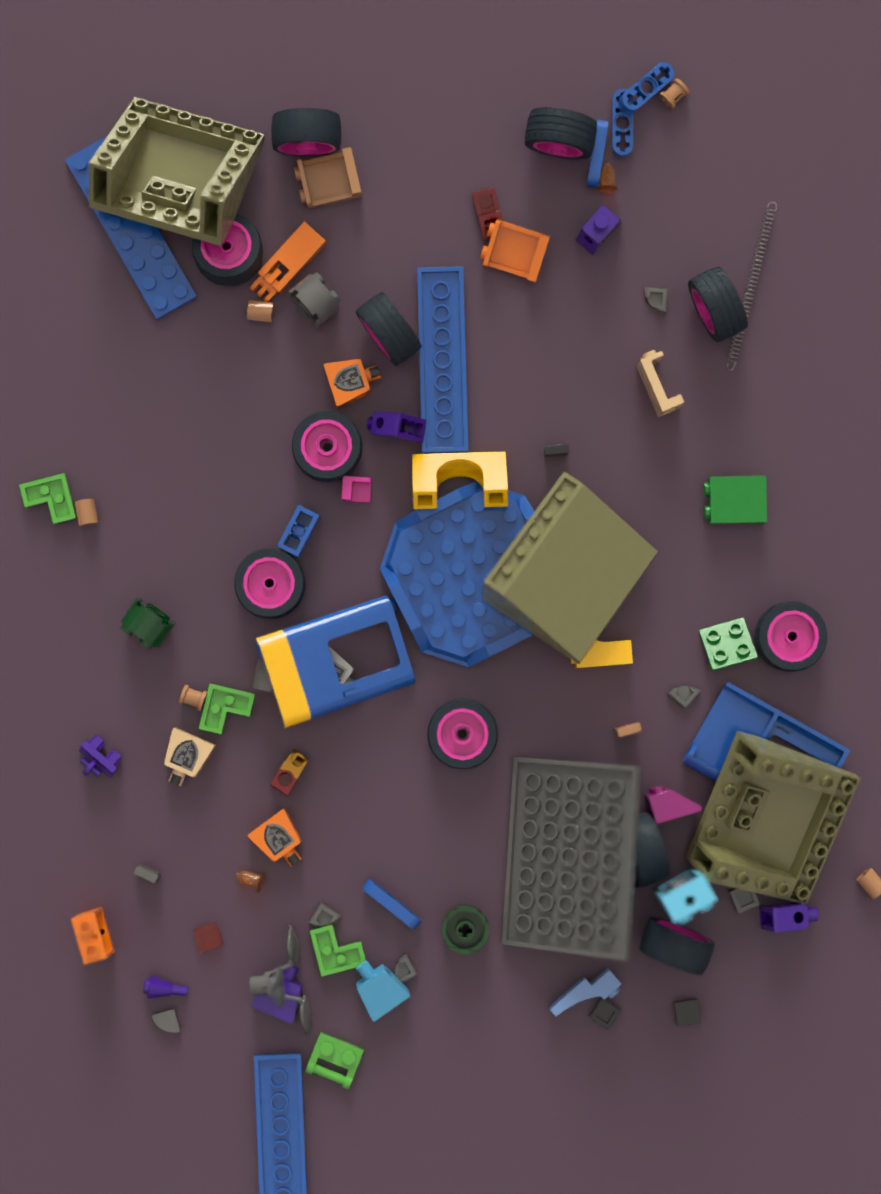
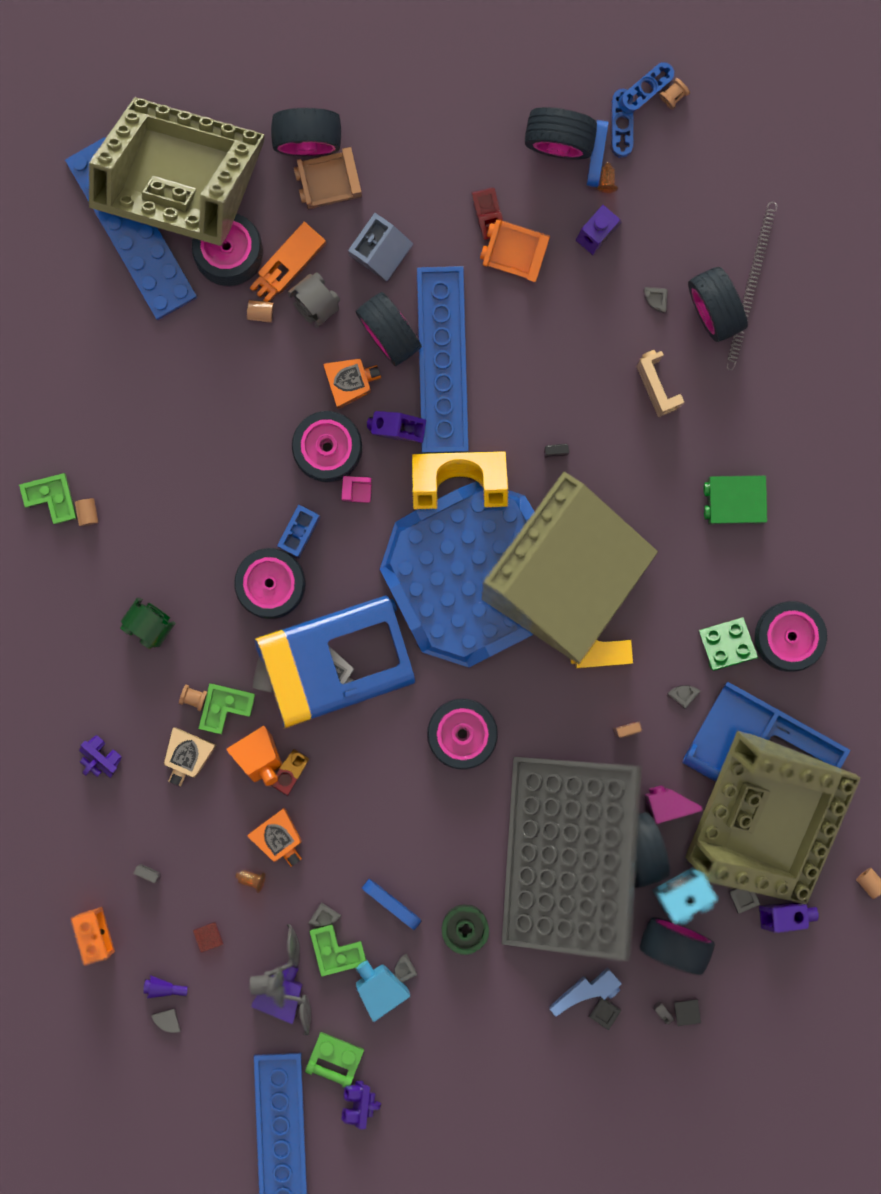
(257, 756): none -> orange torso
(363, 1104): none -> dark purple hips
(380, 247): none -> sand blue slope
(663, 1013): none -> dark grey tile

